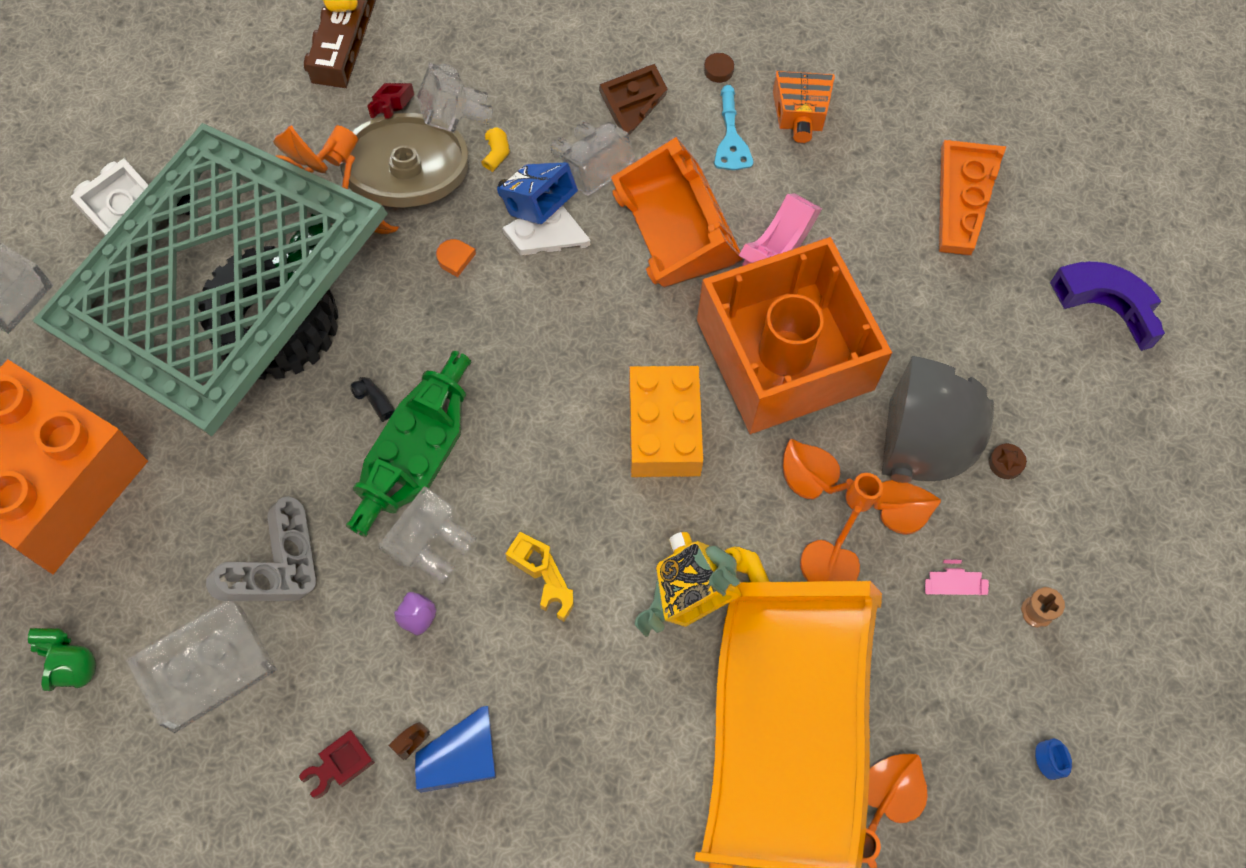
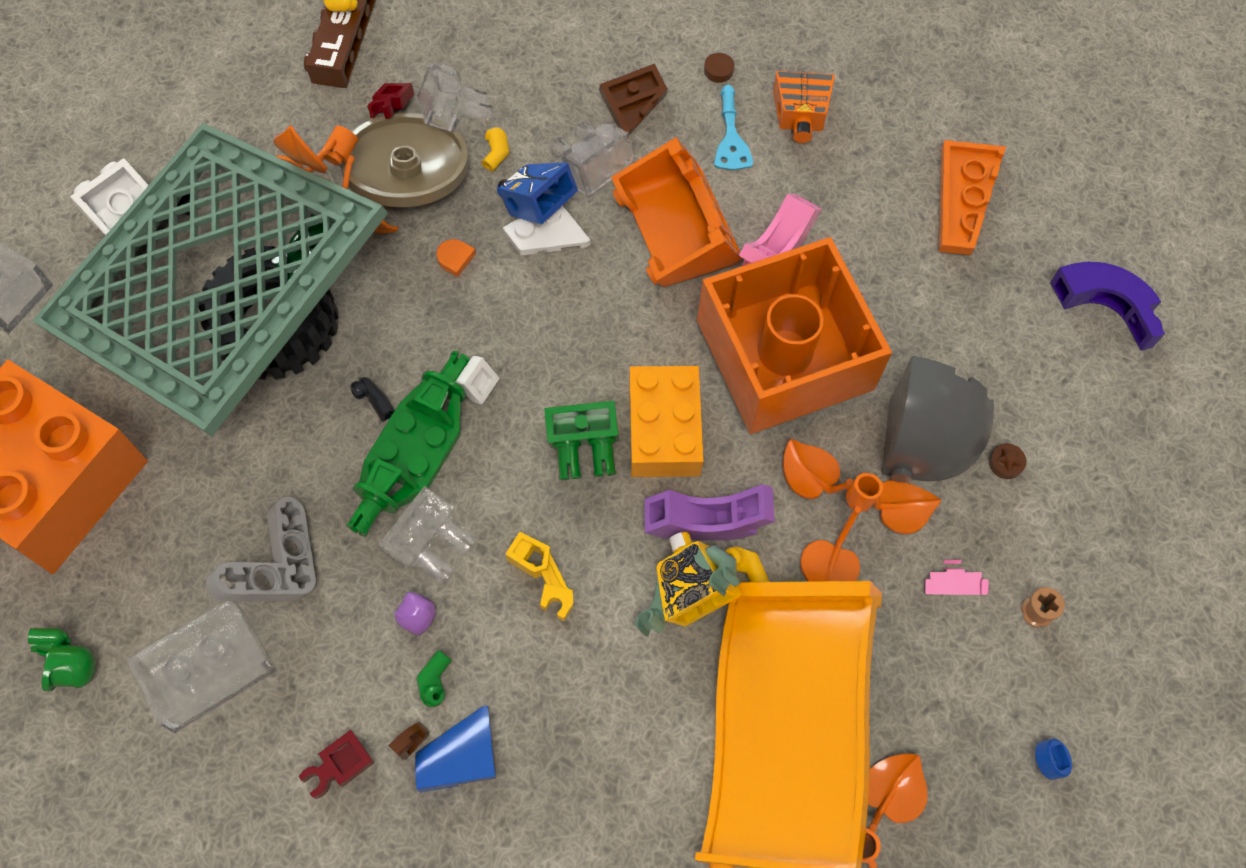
(429, 680): none -> green arm
(477, 379): none -> white tile
(581, 425): none -> green brick
(709, 518): none -> medium lavender arch

